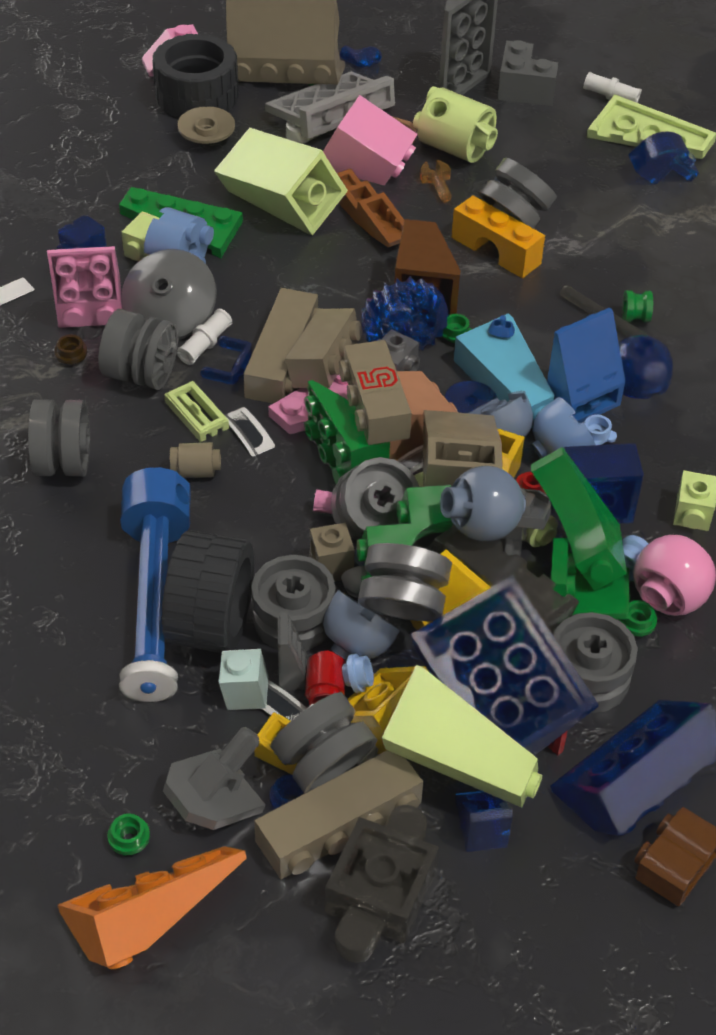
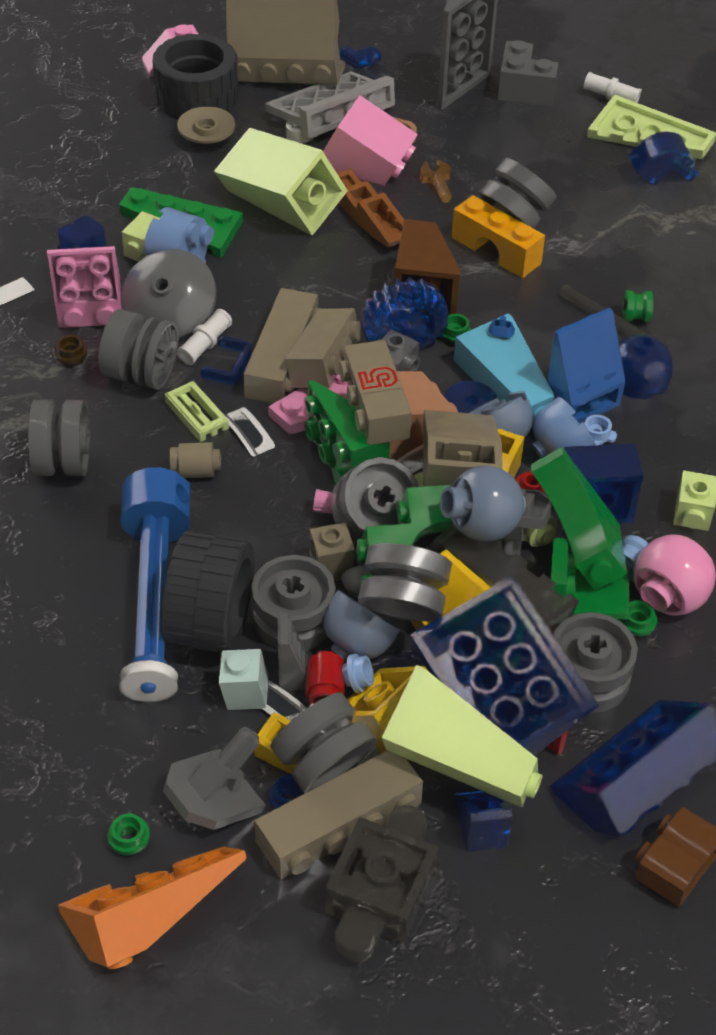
(456, 124): yellowish green cylinder -> none

